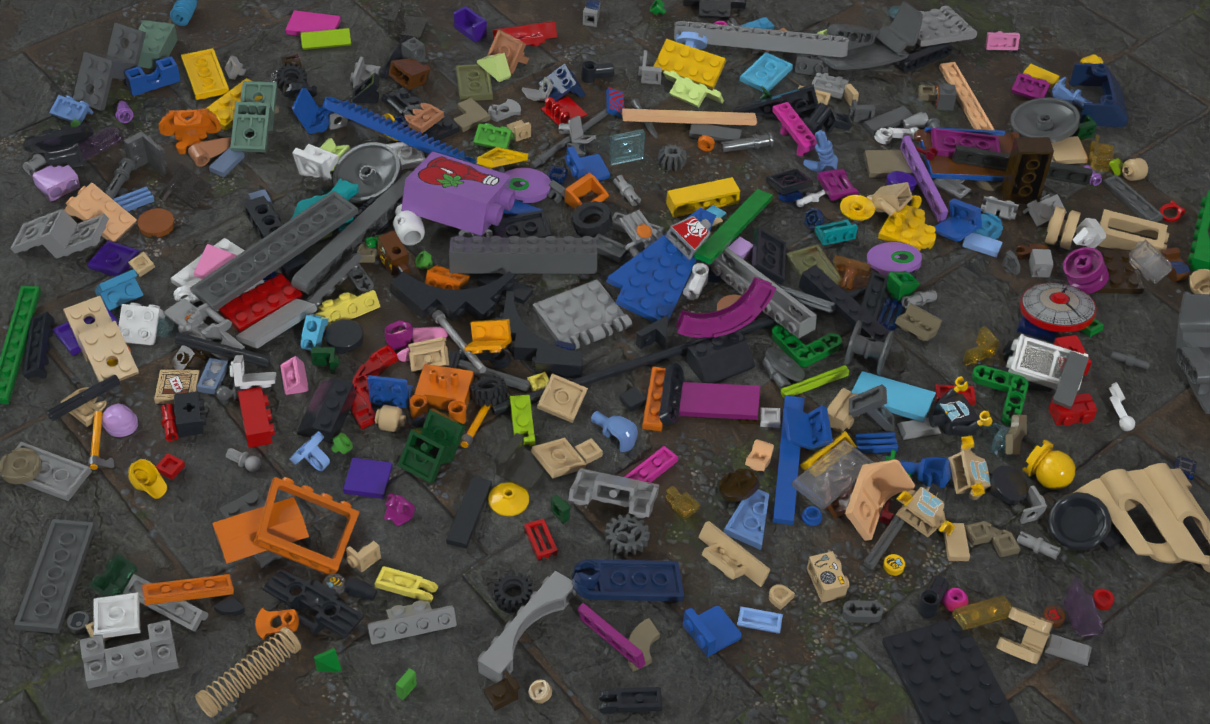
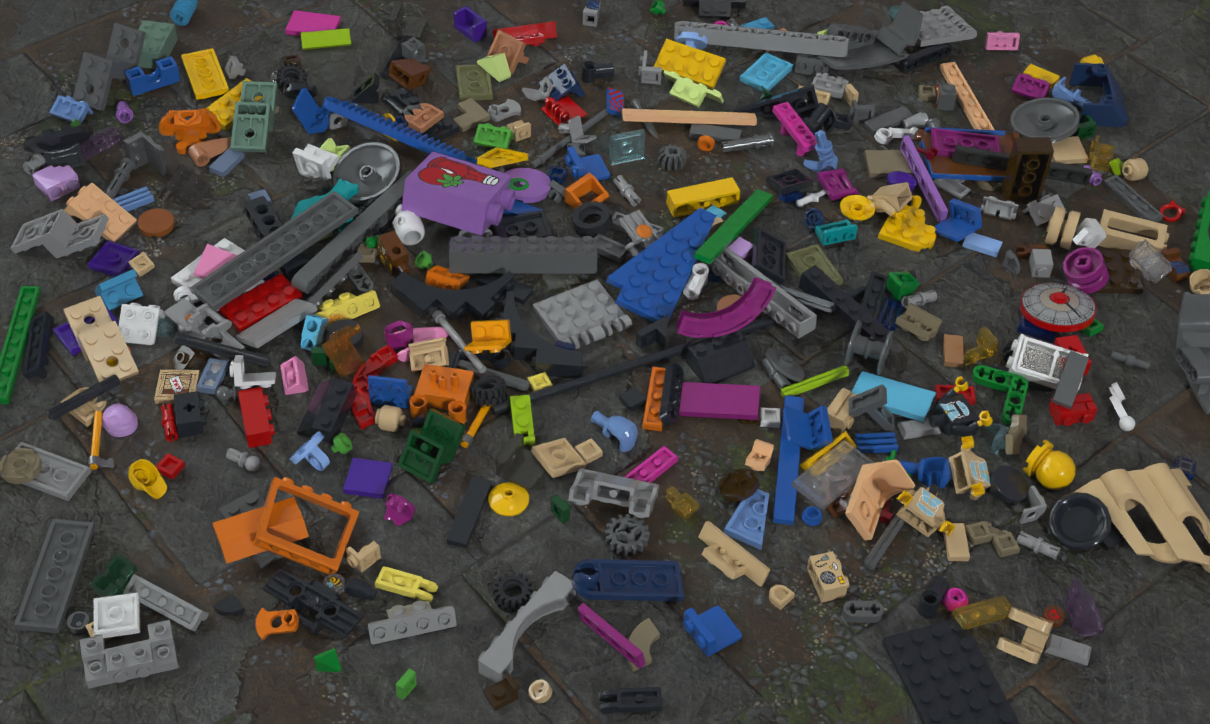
(187, 589): orange tile -> none
(205, 700): tan piece -> none
(342, 351): none -> clear orange bracket
(362, 72): light grey bracket -> none
(408, 155): white tile -> none
(544, 553): red tile -> none
(562, 398): tan tile -> none
(689, 235): torso -> none
(759, 620): light blue tile -> none
(800, 352): green beam -> none
(851, 269): clear orange tile -> none
(894, 258): medium lavender tile -> none
(894, 564): yellow tile -> none
(953, 351): none -> medium nougat tile
(991, 226): dark azure tile -> none
(1103, 599): red tile -> none

